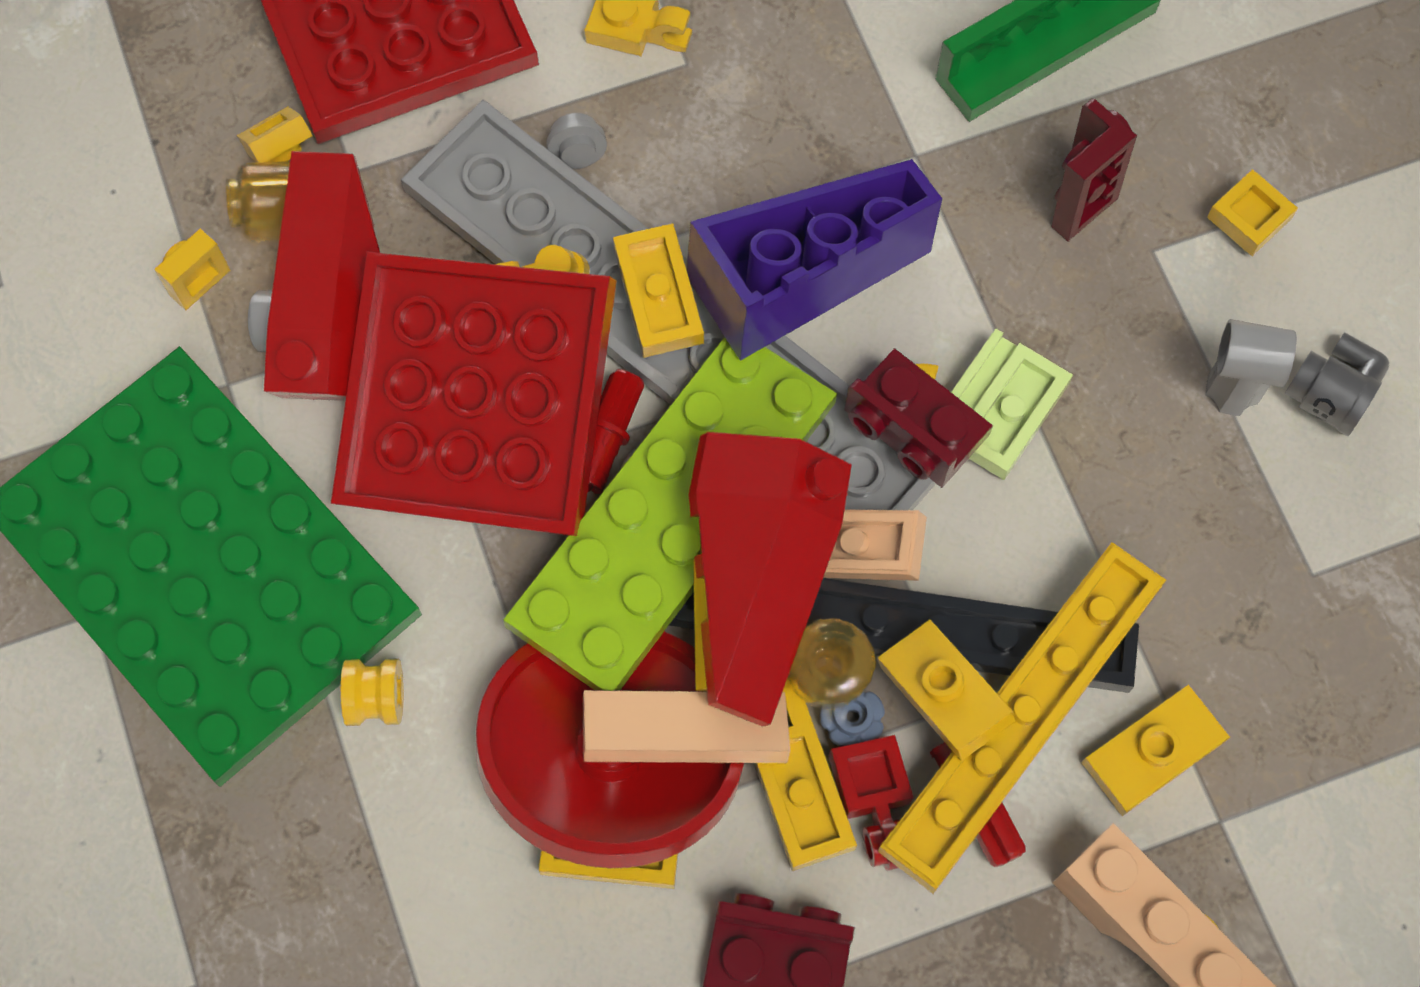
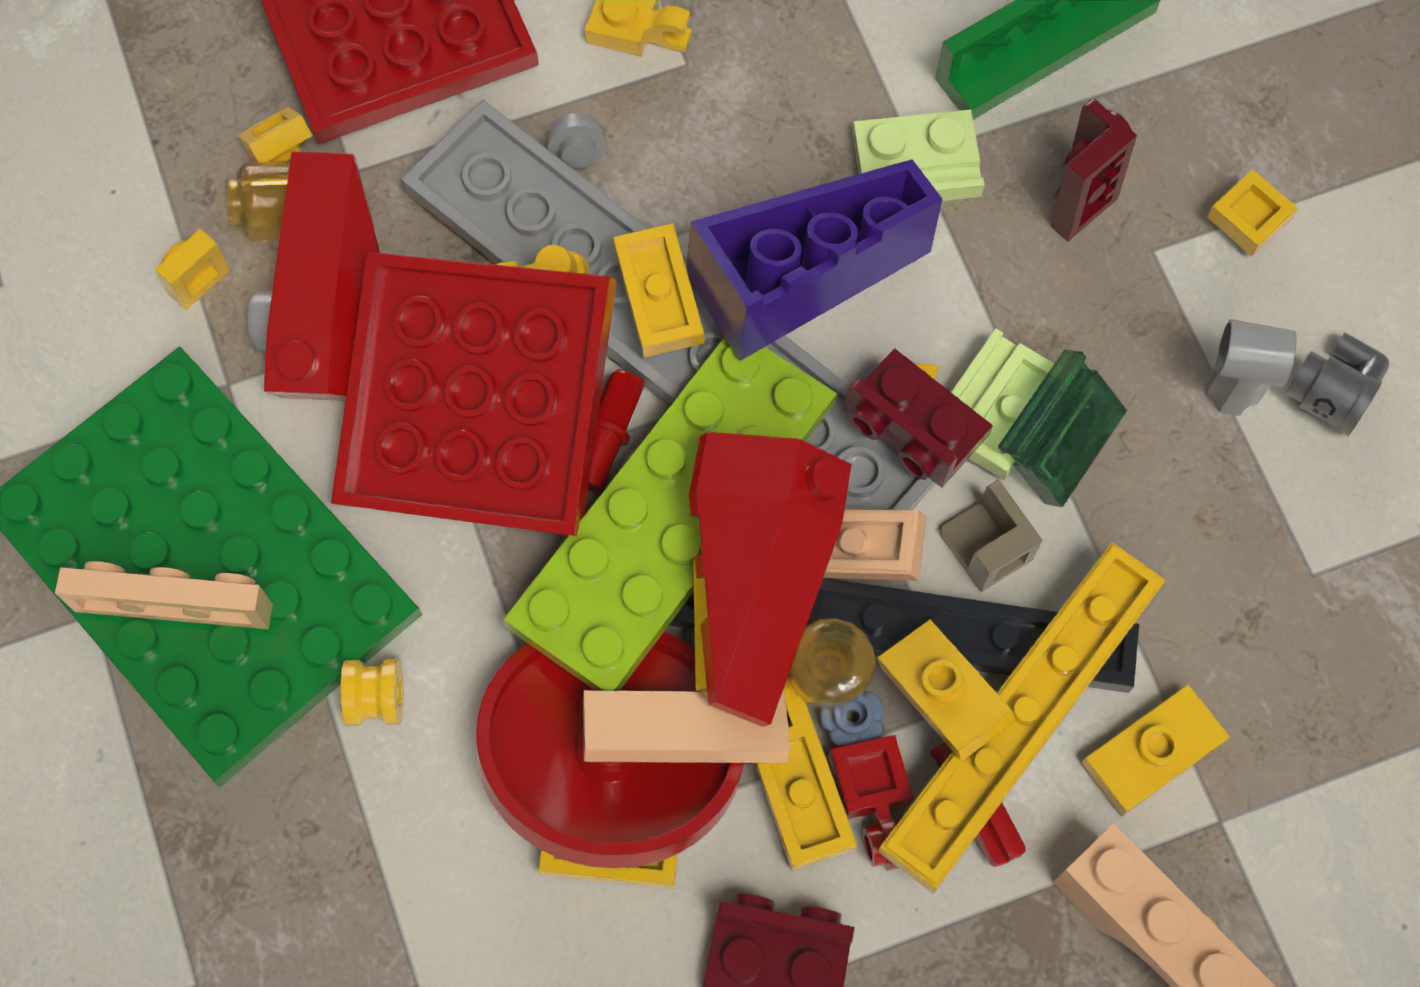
(165, 595): none -> light nougat plate
(937, 142): none -> yellowish green plate
(992, 537): none -> dark tan panel
(1062, 428): none -> clear green plate

